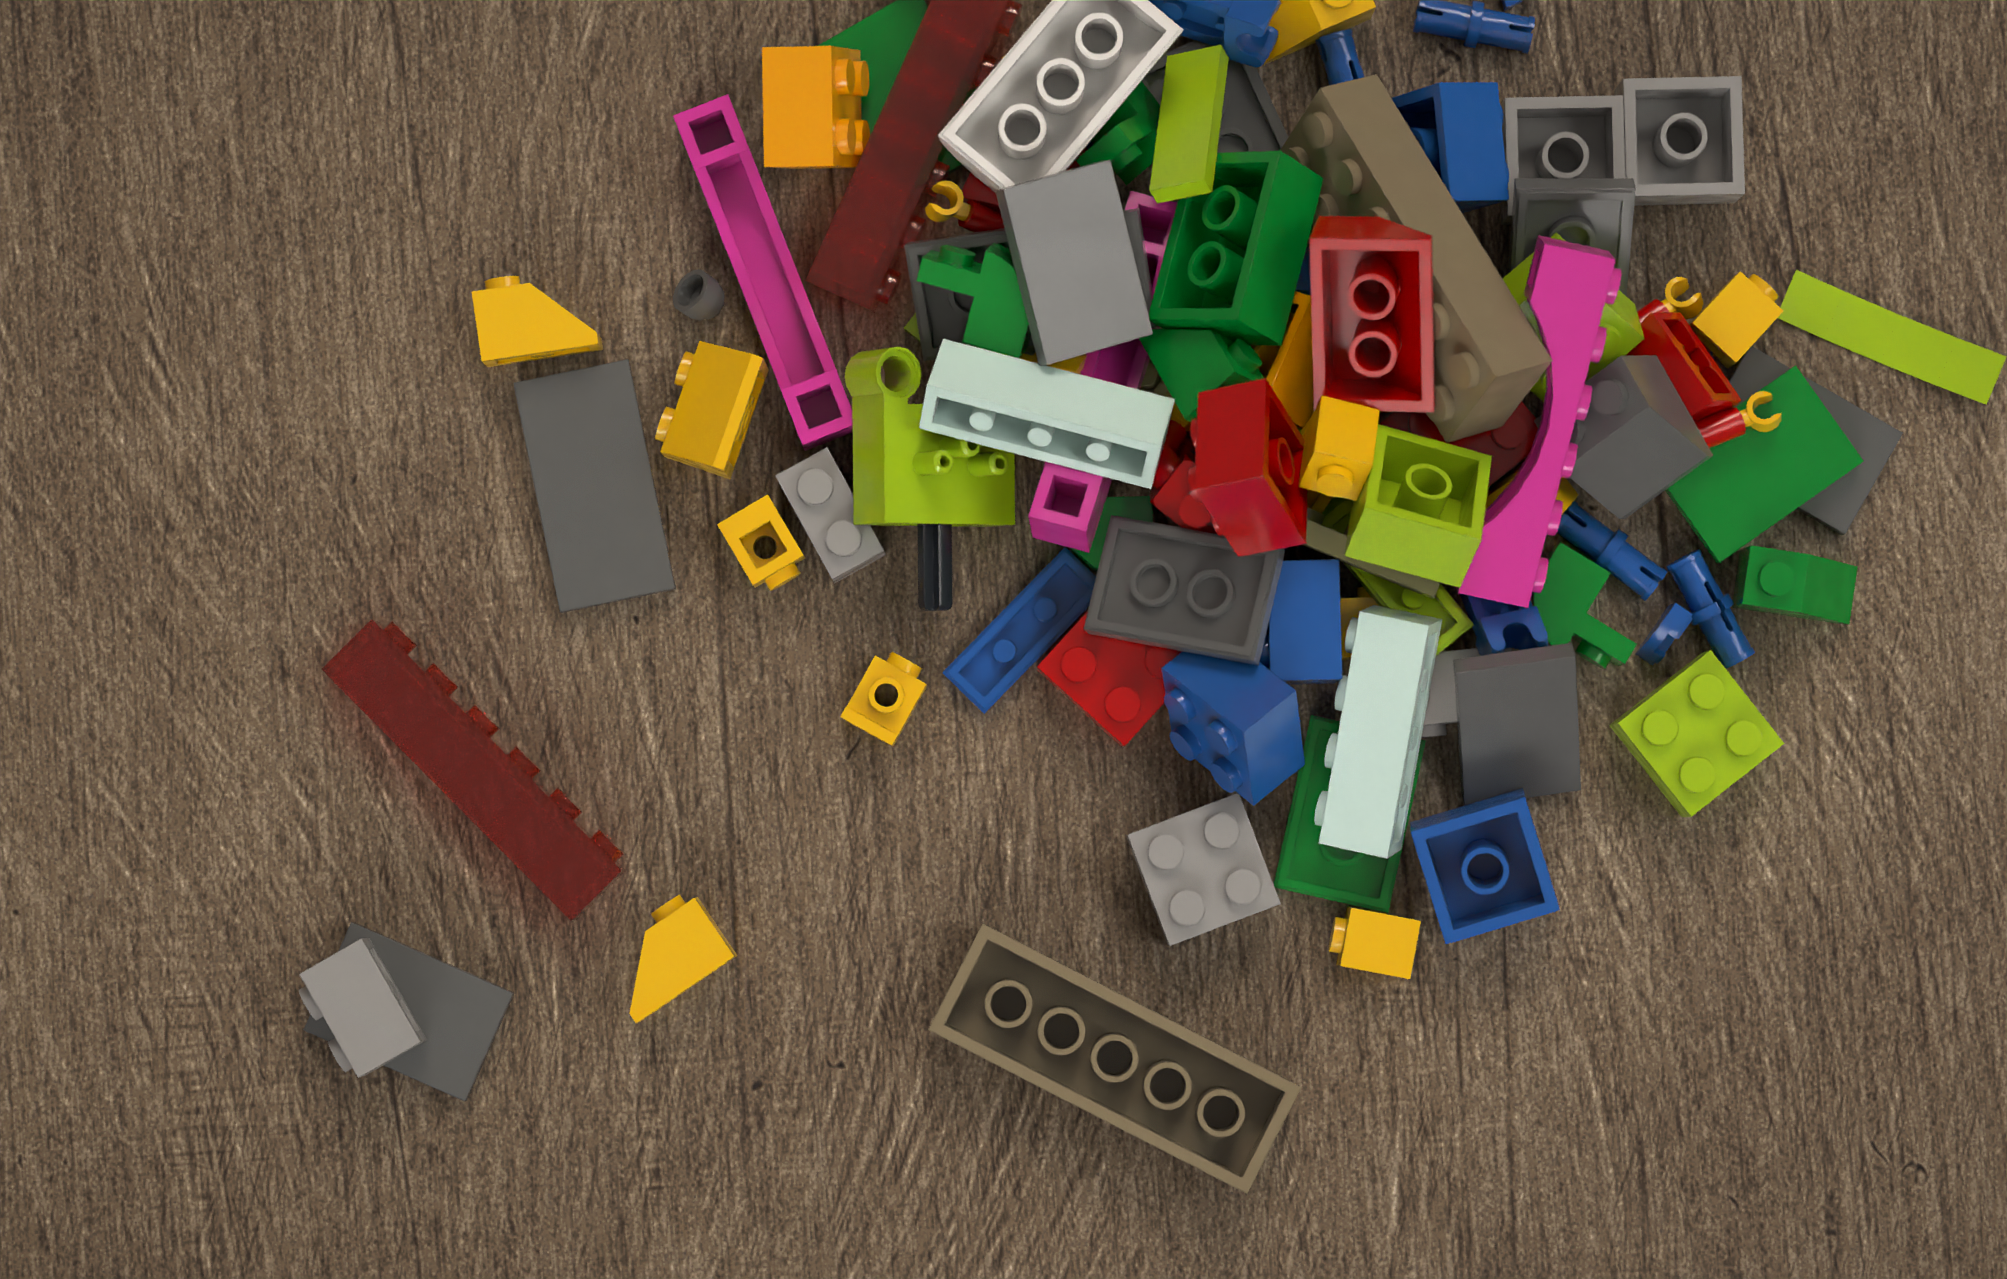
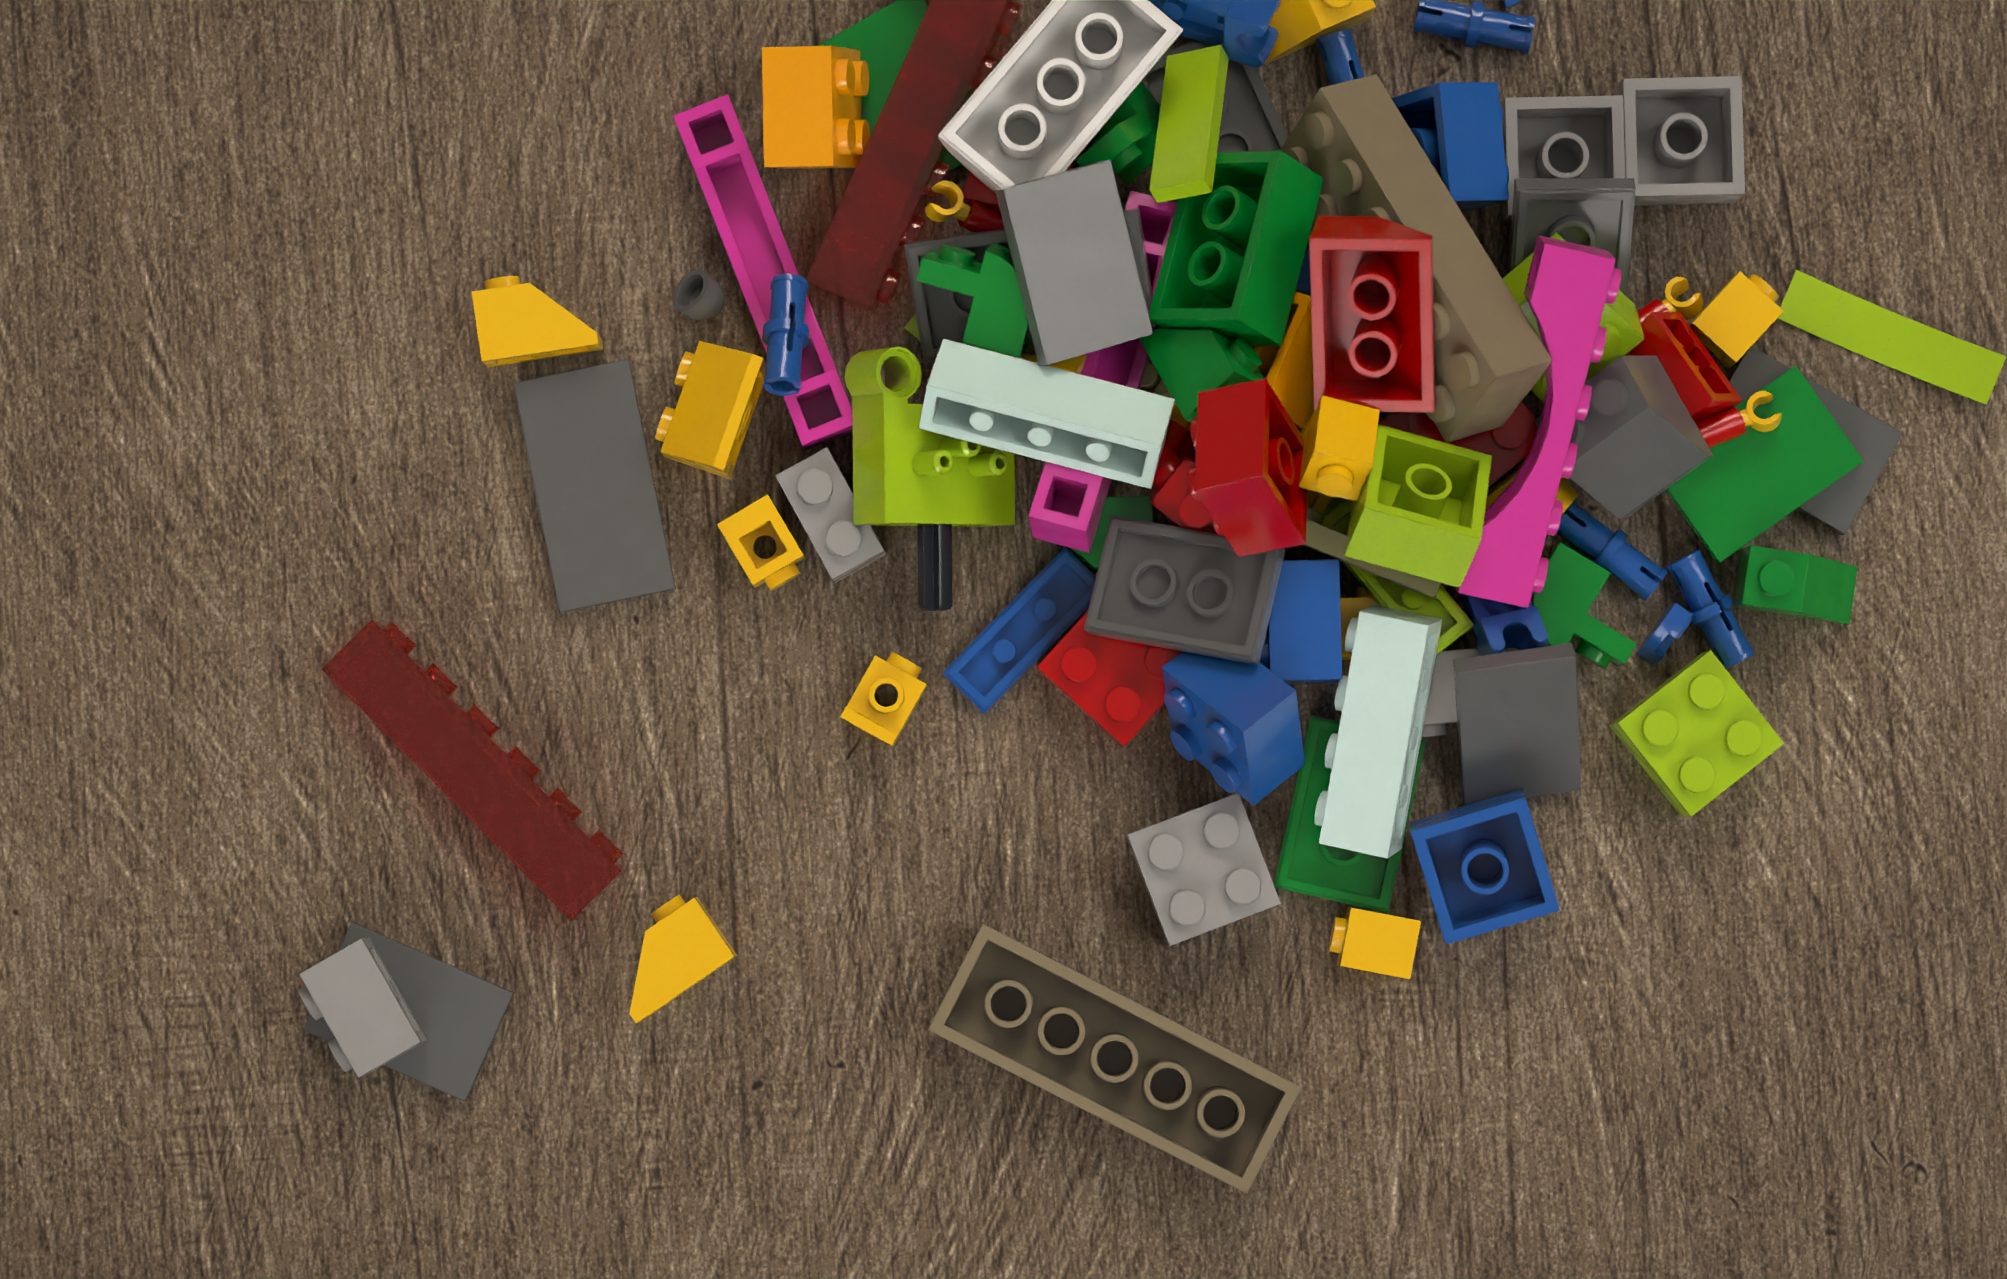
(785, 334): none -> blue pin

